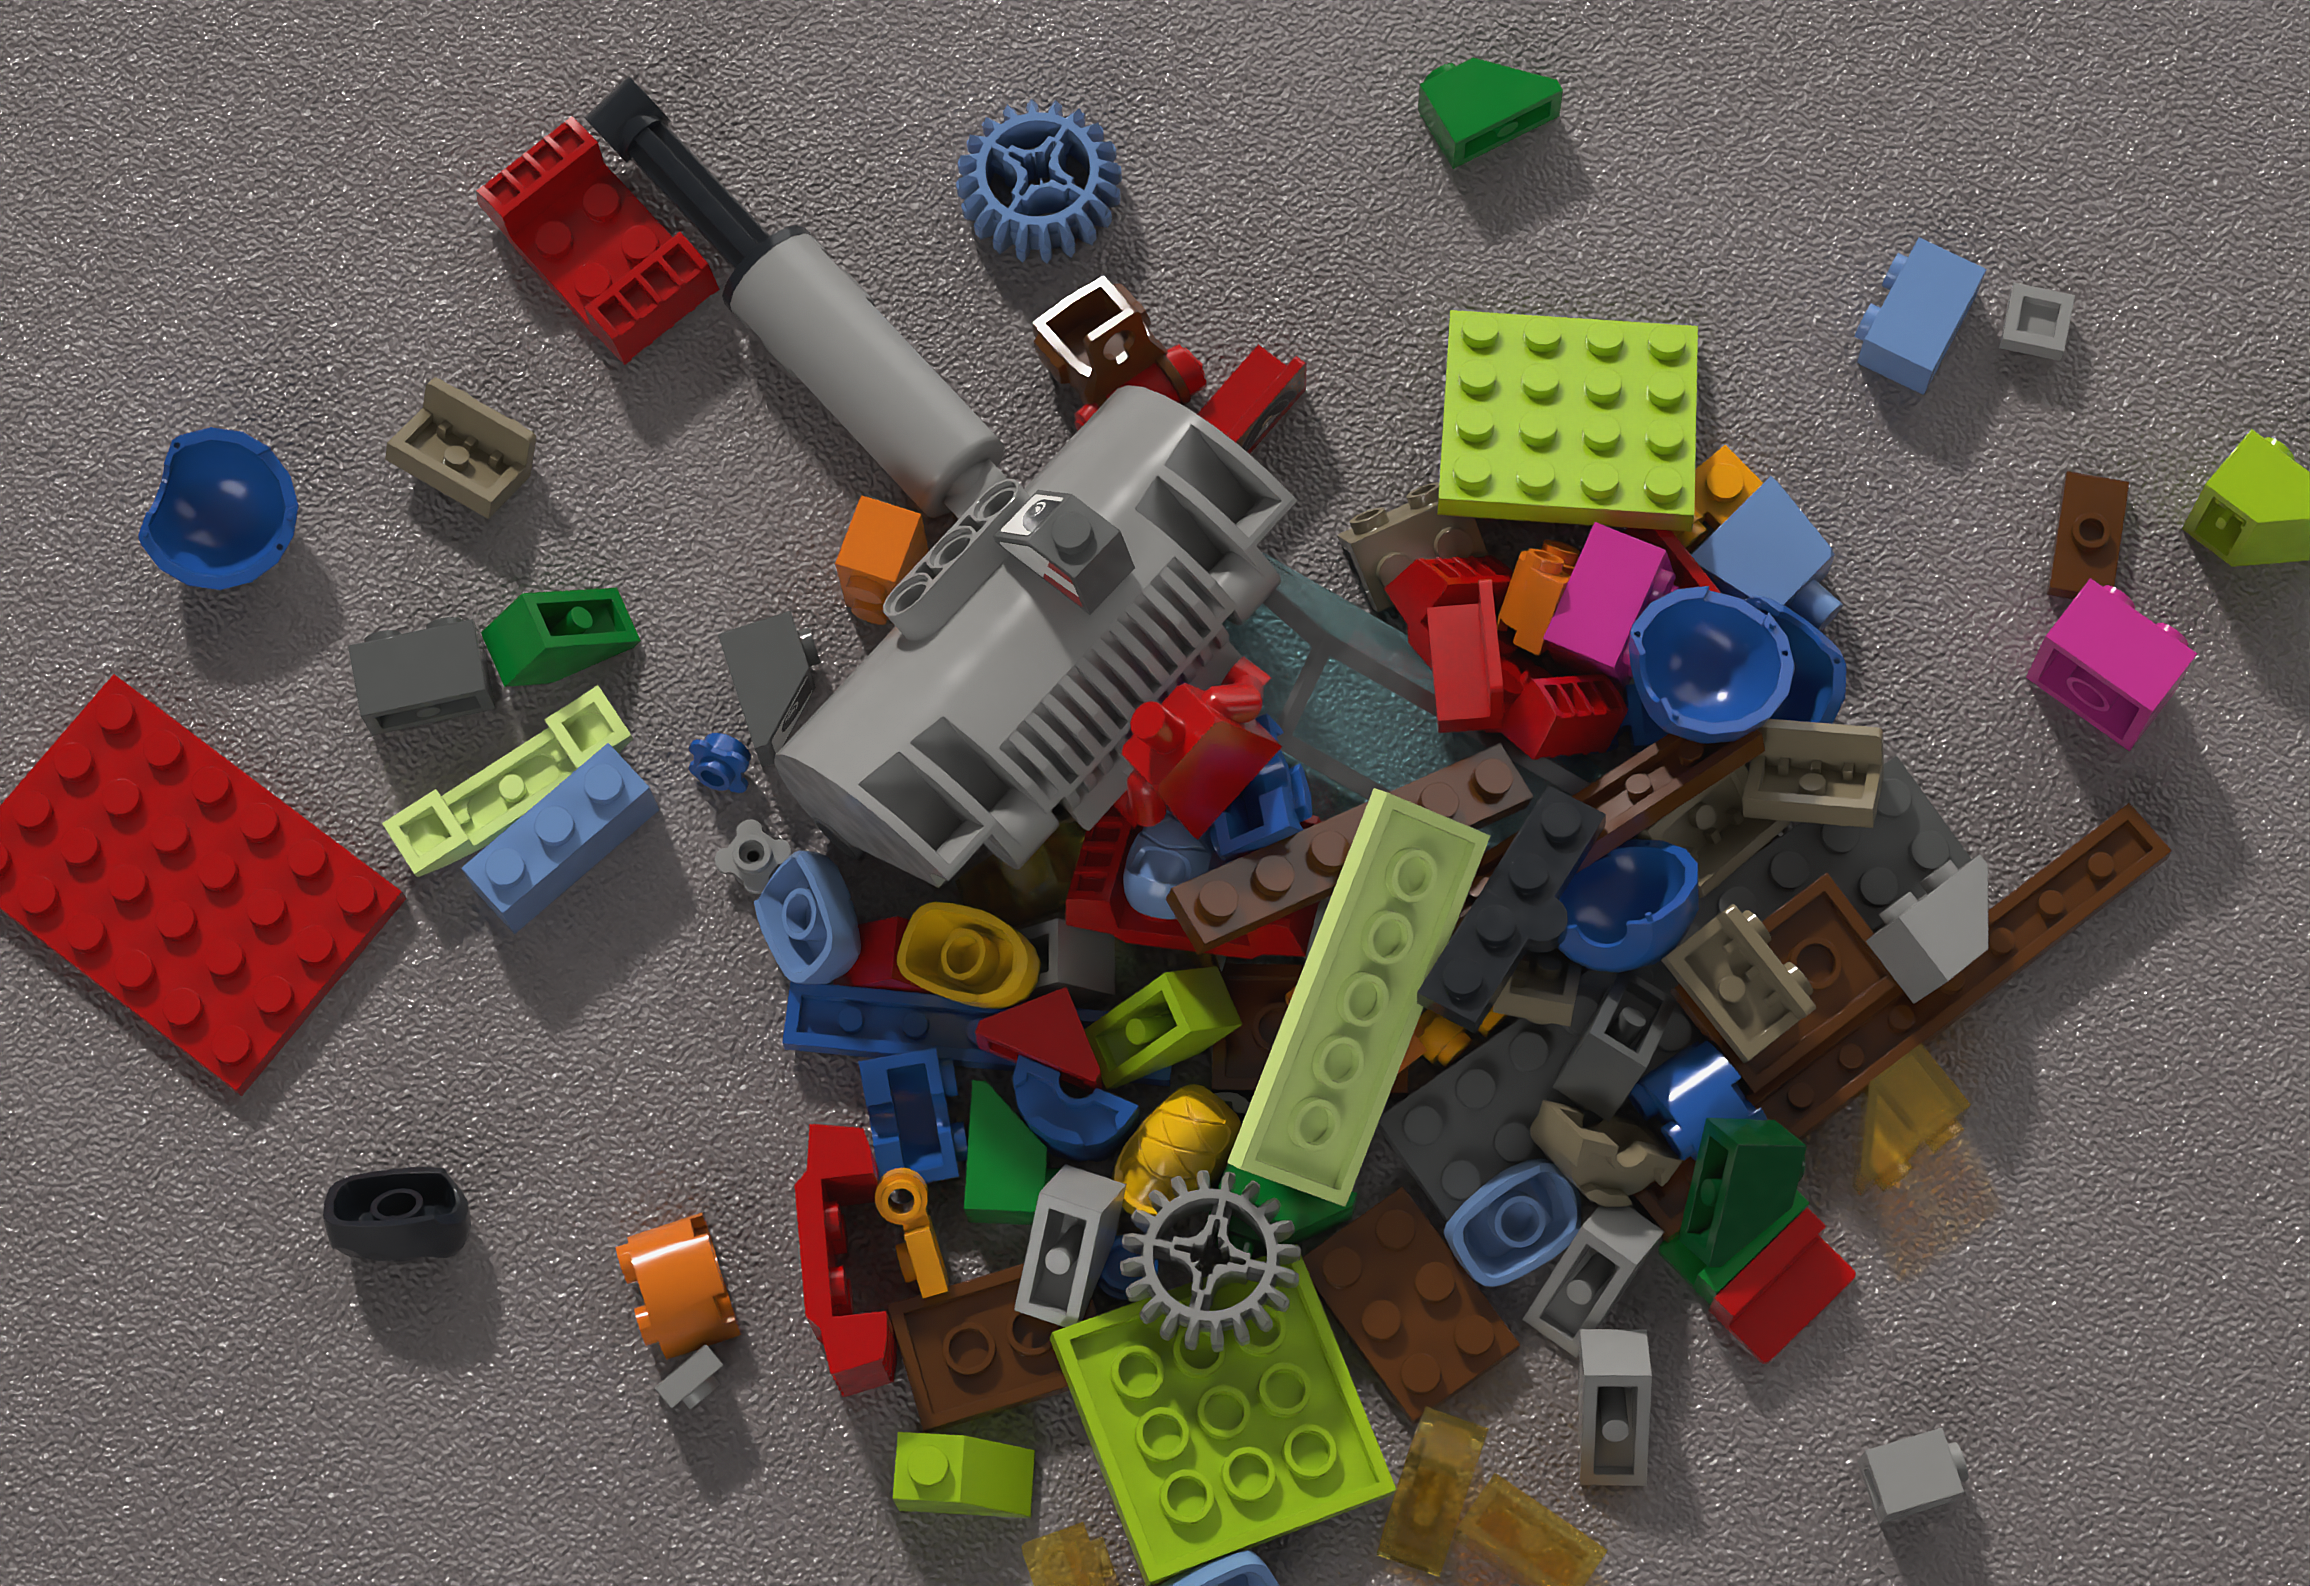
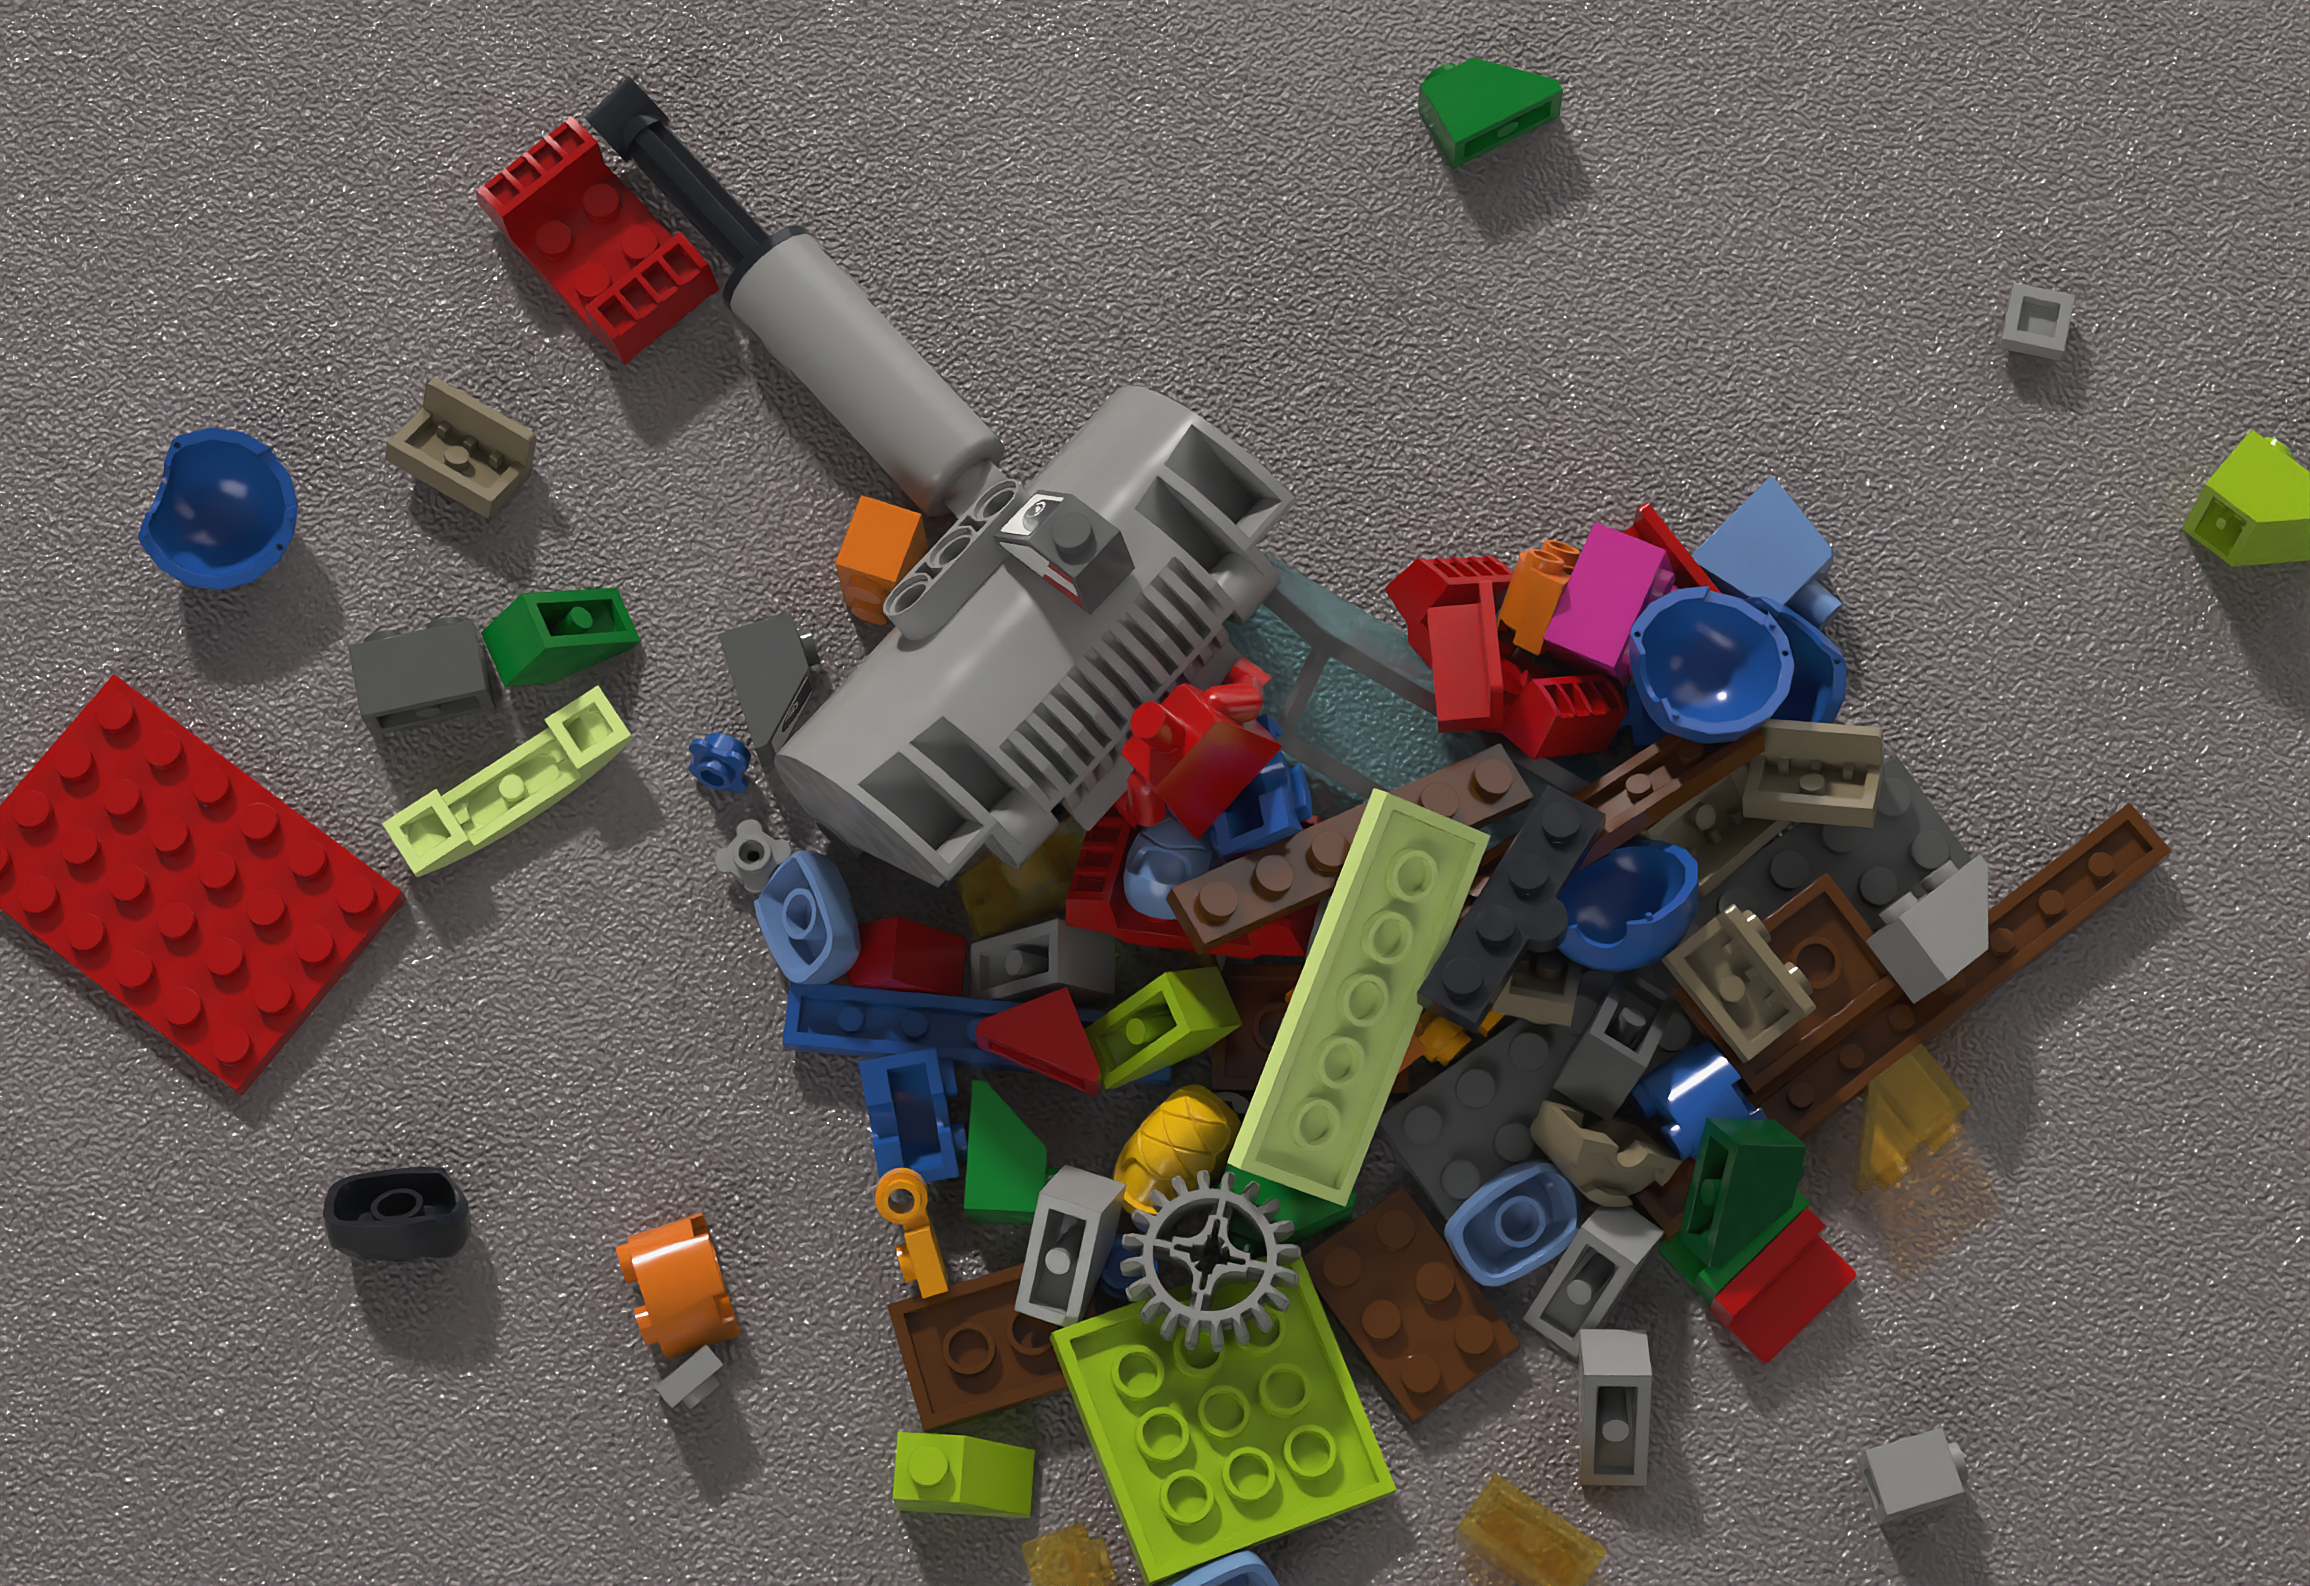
(561, 838): medium blue brick -> none
(840, 1173): red plate -> none
(968, 956): yellow piece -> none
(1004, 153): medium blue gear -> none
(1070, 1126): blue cylinder -> none
(1104, 342): reddish brown piece -> none
(1255, 397): red panel -> none
(1388, 542): dark tan bracket -> none
(1432, 1491): clear yellow slope -> none
(1569, 421): lime plate -> none
(1720, 489): light orange plate -> none
(1920, 314): medium blue brick -> none
(2087, 533): reddish brown plate -> none
(2111, 663): dark pink brick -> none

